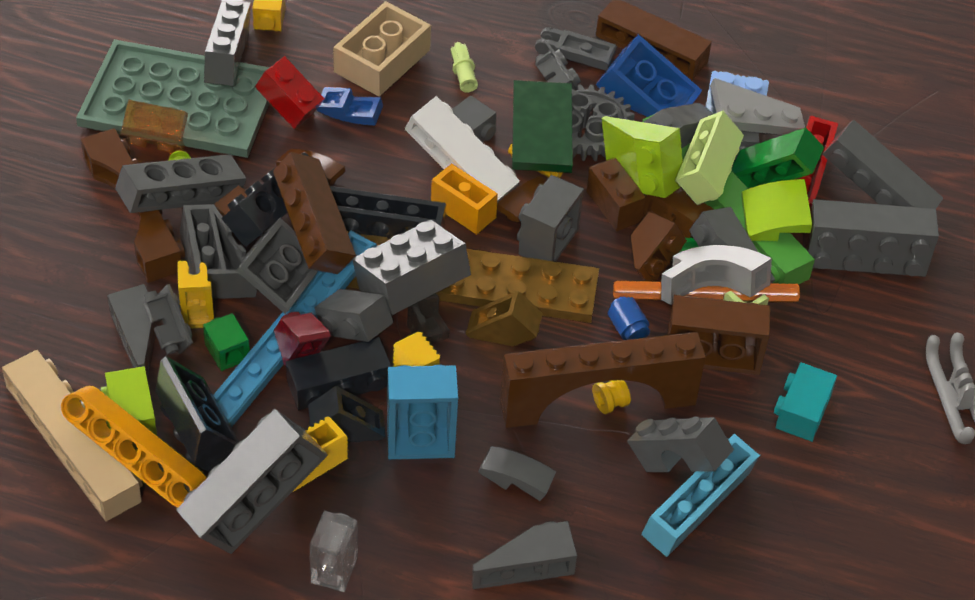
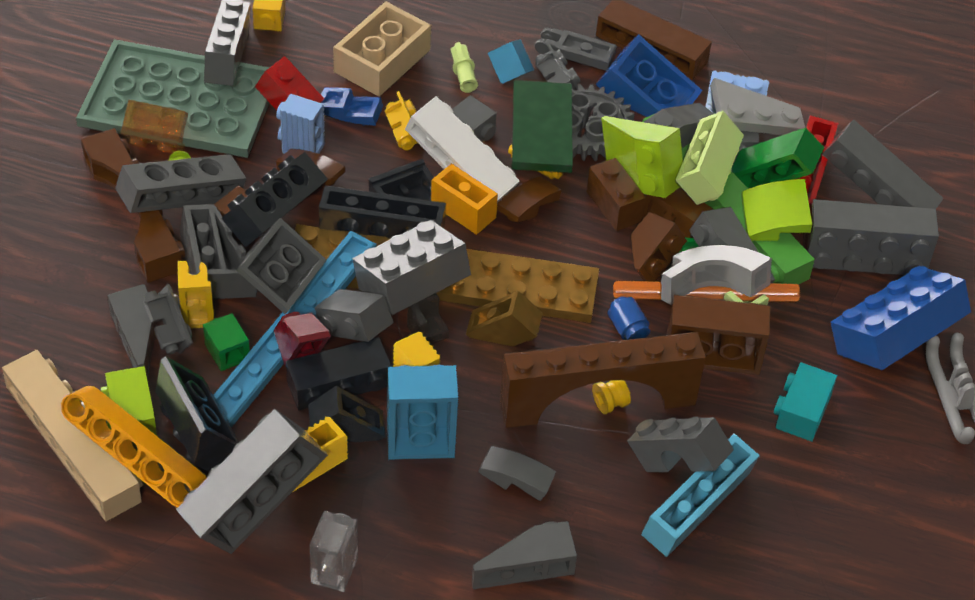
(301, 124): none -> light blue brick
(314, 213): reddish brown brick -> none
(400, 114): none -> yellow hinge
(405, 181): none -> black hinge
(510, 61): none -> dark azure panel
(550, 219): dark grey brick -> none
(900, 317): none -> blue brick

